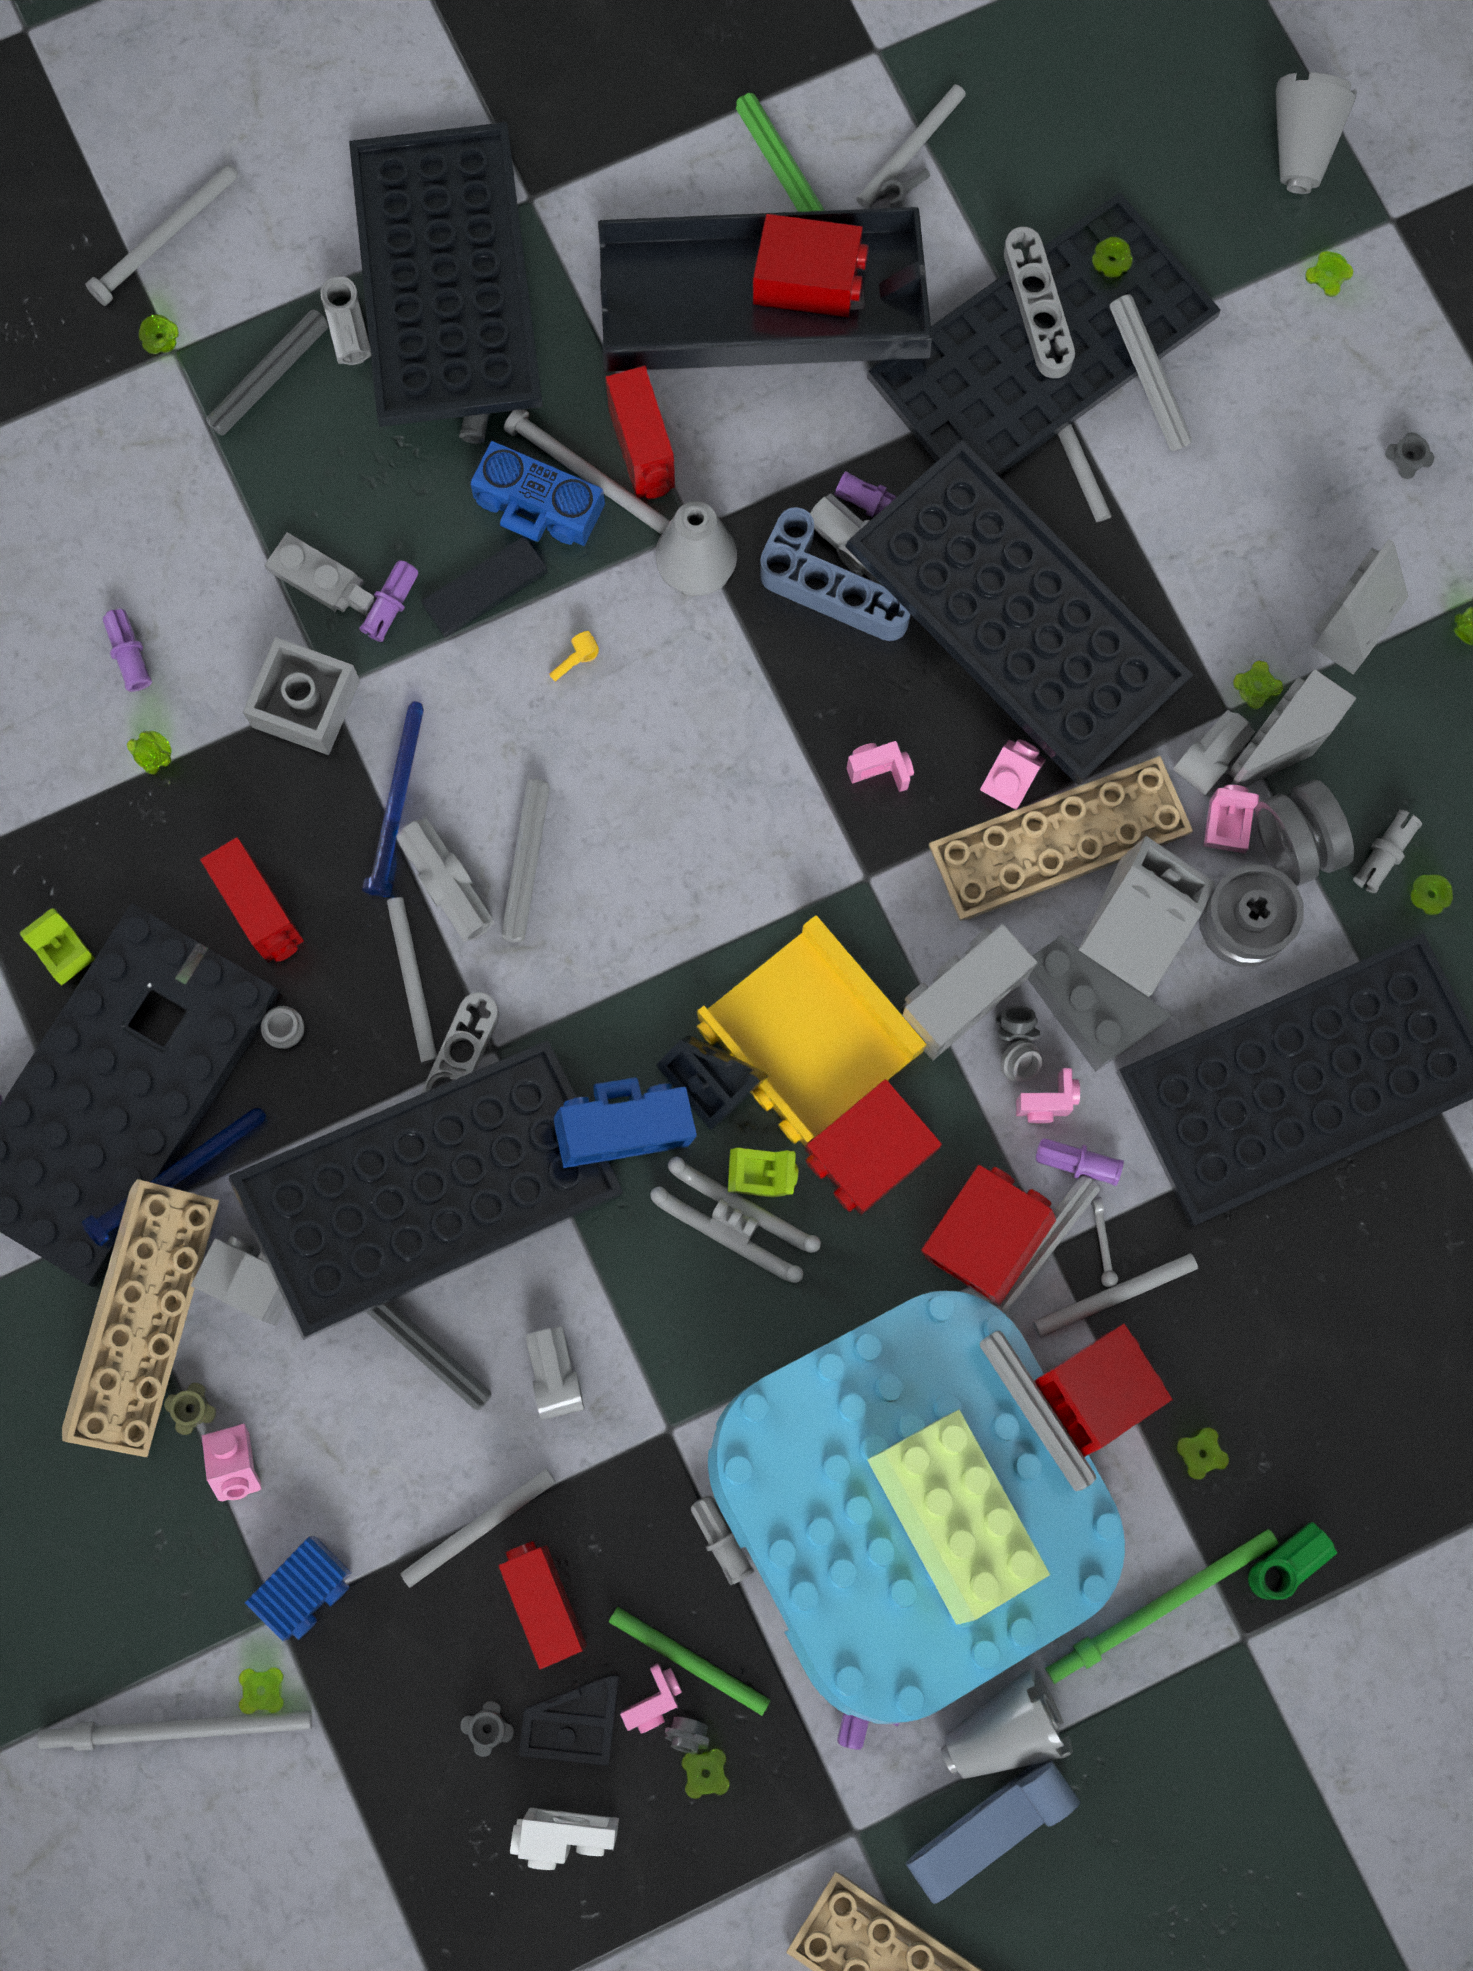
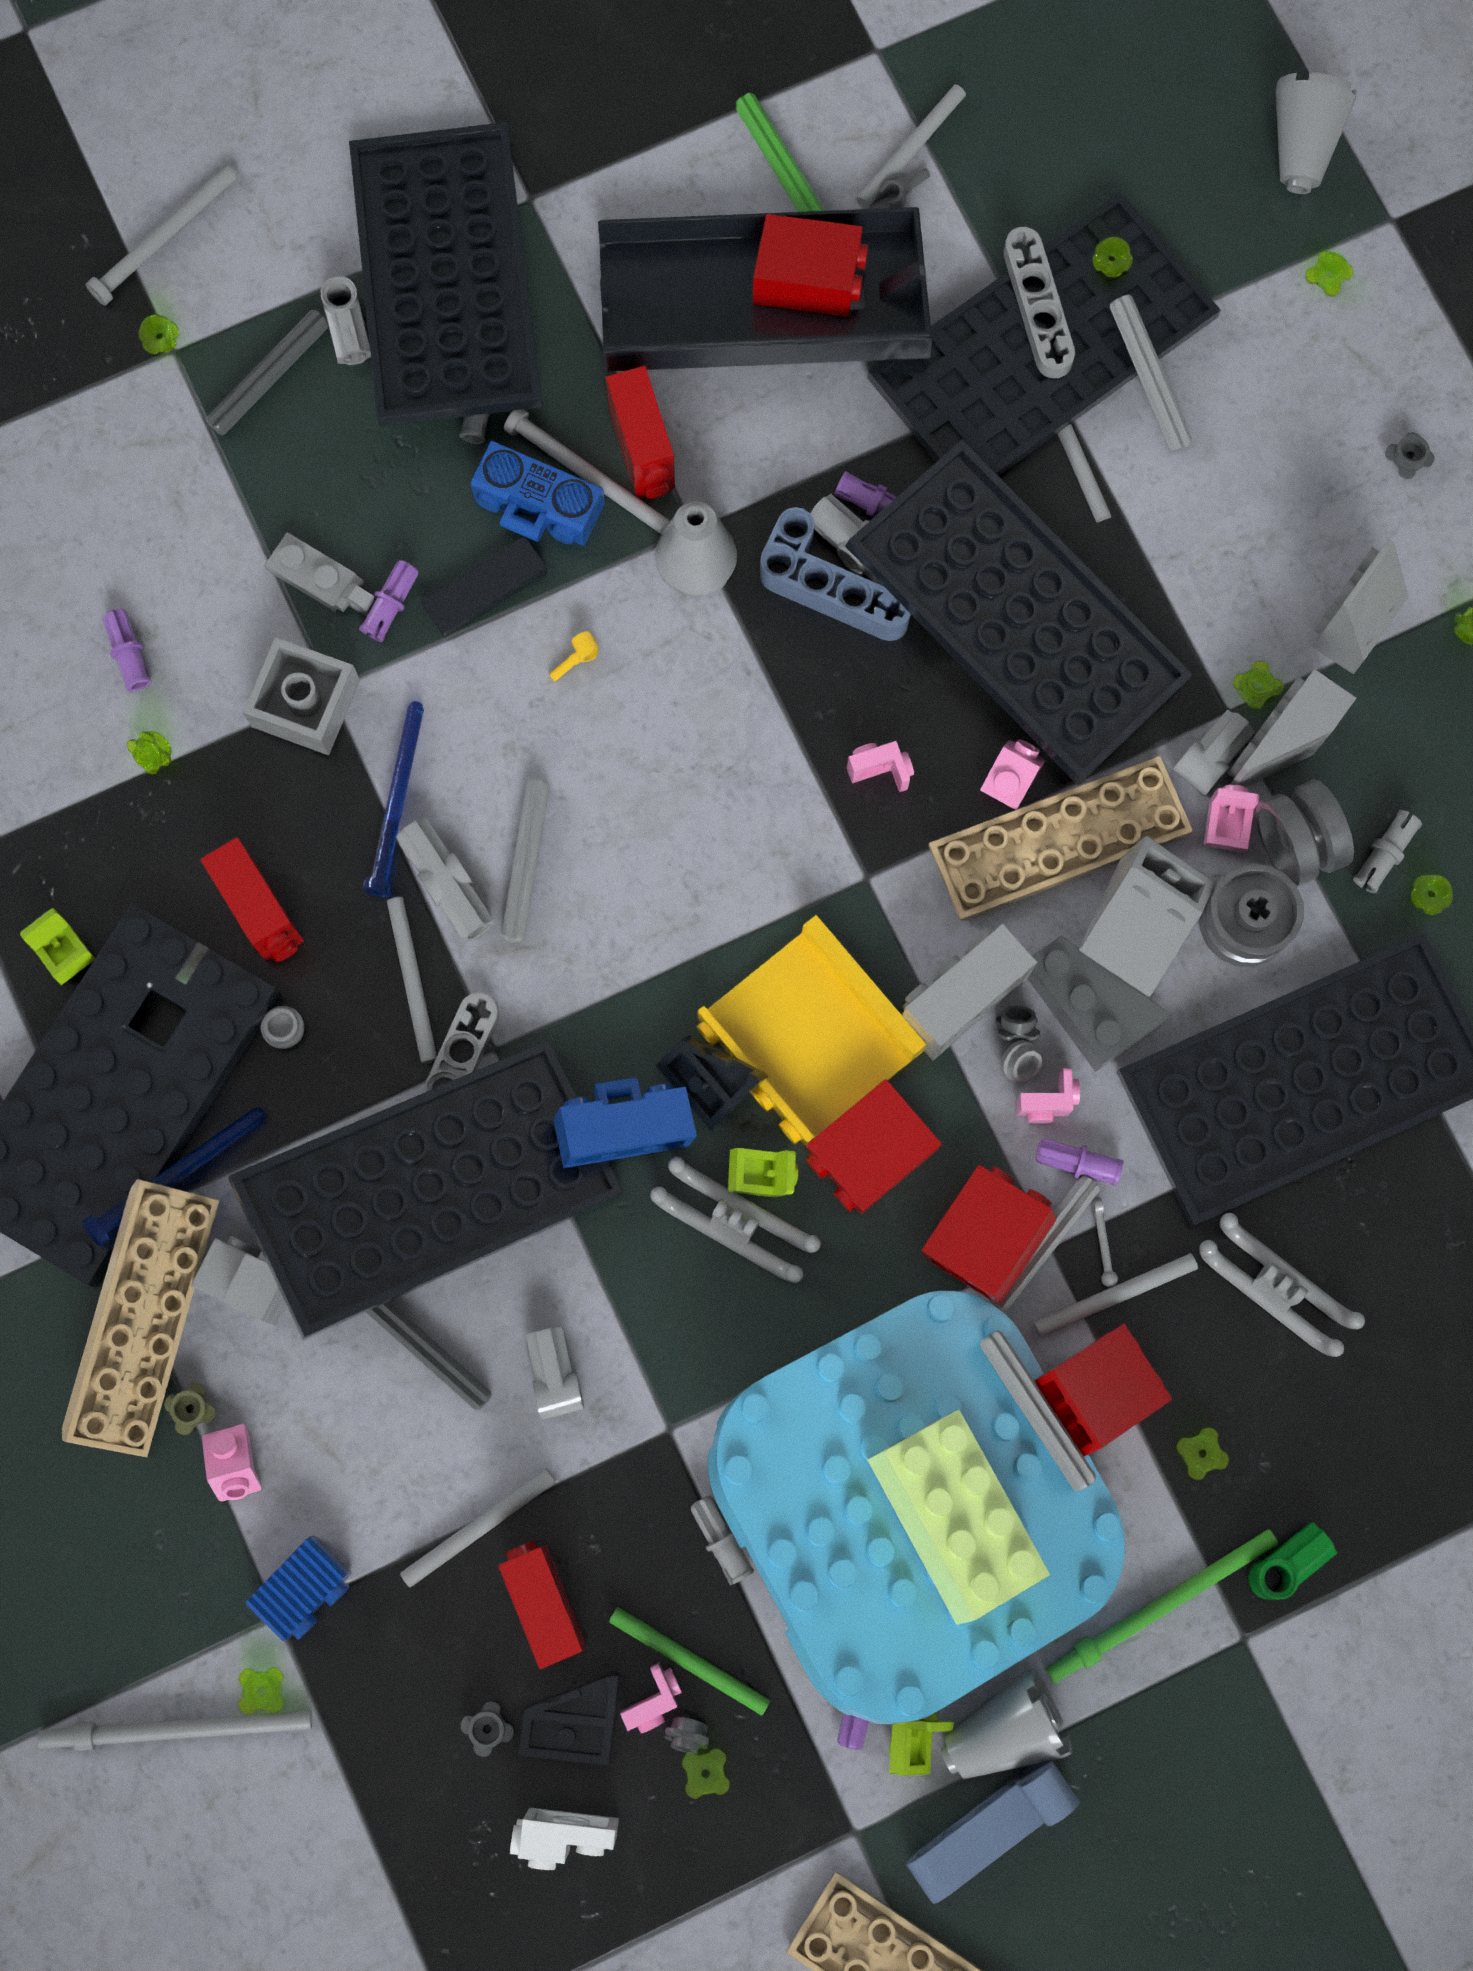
(912, 1744): none -> lime bracket
(1279, 1287): none -> light grey piece

